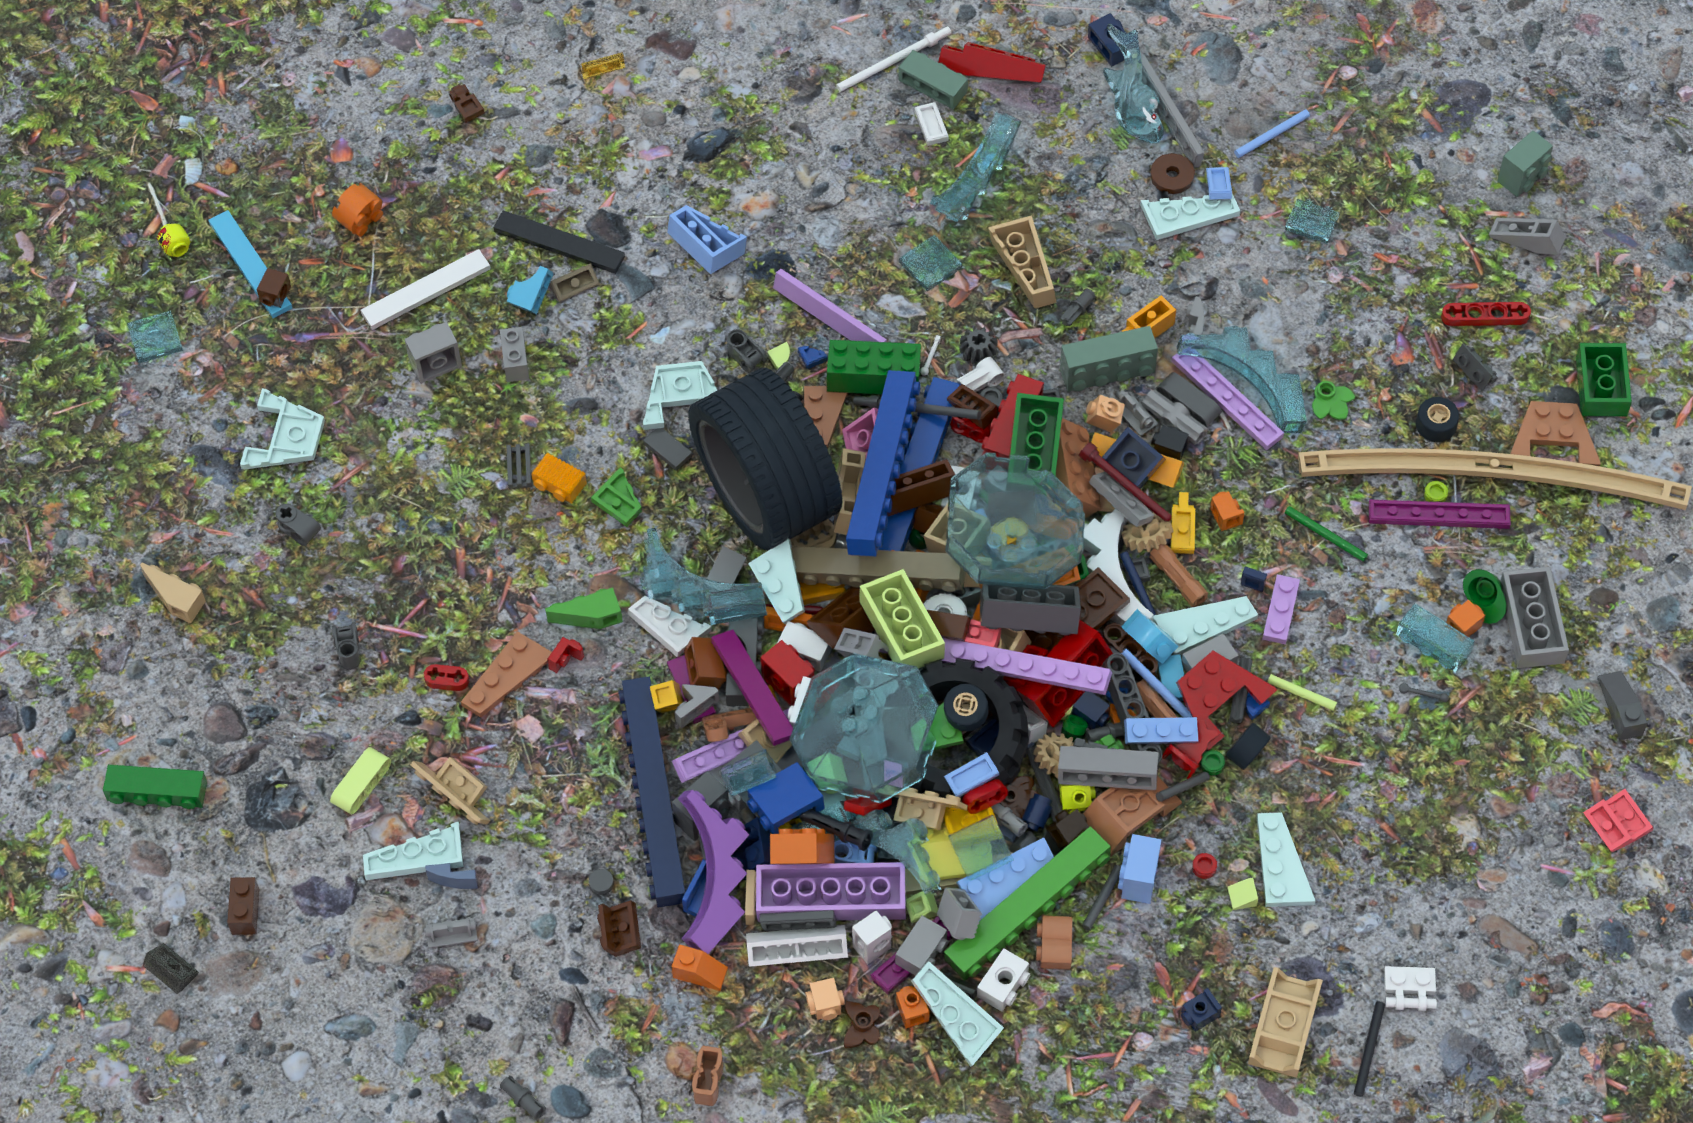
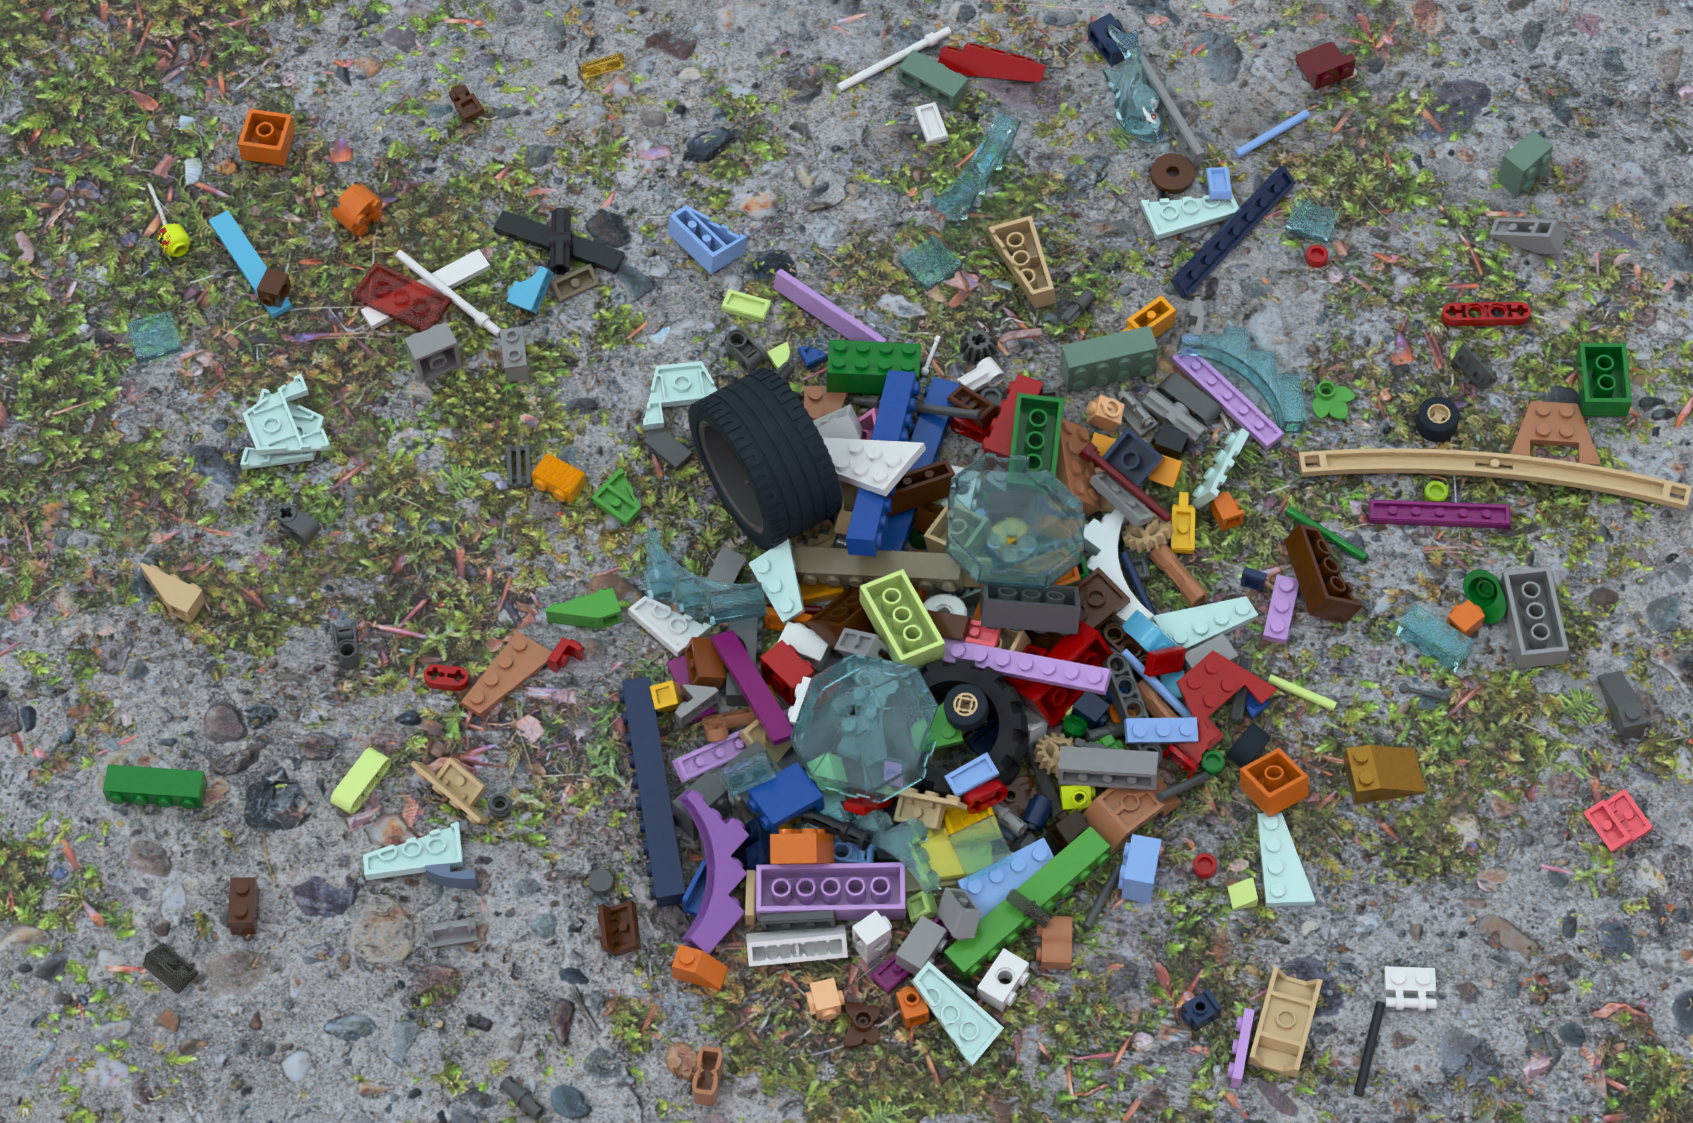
(266, 137): none -> orange brick
(273, 425): none -> light aqua wing
(401, 298): none -> clear red tile
(480, 318): none -> white bar
(500, 799): none -> dark grey plate
(560, 241): none -> black piece
(746, 305): none -> yellowish green tile
(840, 424): none -> white brick
(872, 463): none -> white wing
(1028, 907): none -> clear smoke axle
(1165, 661): none -> red tile
(1215, 475): none -> light aqua wing
(1232, 231): none -> dark blue tile
(1240, 1048): none -> lavender plate
(1274, 782): none -> orange brick
(1316, 256): none -> red tile
(1320, 576): none -> reddish brown wedge
(1325, 65): none -> dark red bracket
(1382, 773): none -> pearl gold slope

